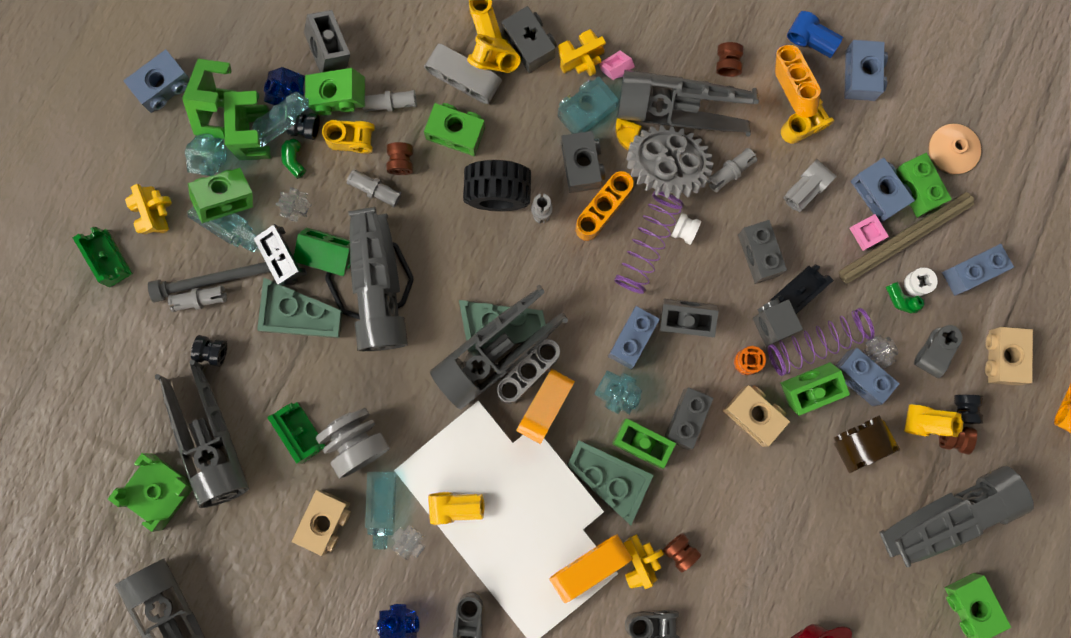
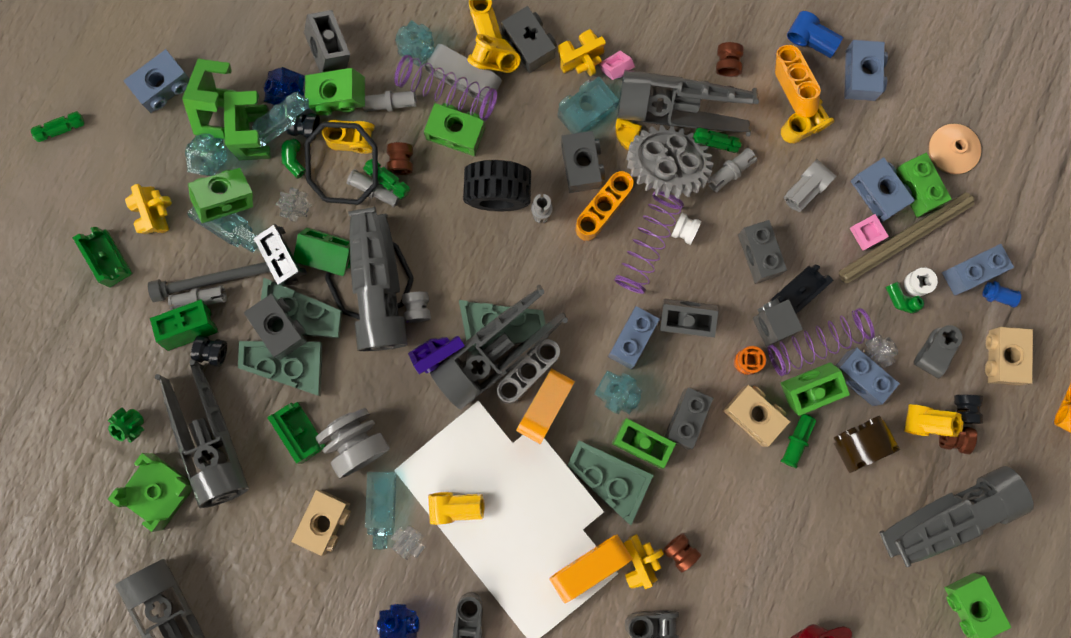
(57, 126): none -> green axle
(126, 425): none -> green gear
(183, 325): none -> green hinge
(262, 318): none -> dark grey brick
(298, 369): none -> sand green wing
(374, 162): none -> black piece
(388, 180): none -> green axle
(415, 41): none -> clear light blue brick
(416, 307): none -> light grey wheel
(429, 354): none -> dark purple wing
(489, 93): none -> medium lavender piece
(717, 140): none -> green axle
(798, 440): none -> green axle
(1001, 294): none -> blue pin

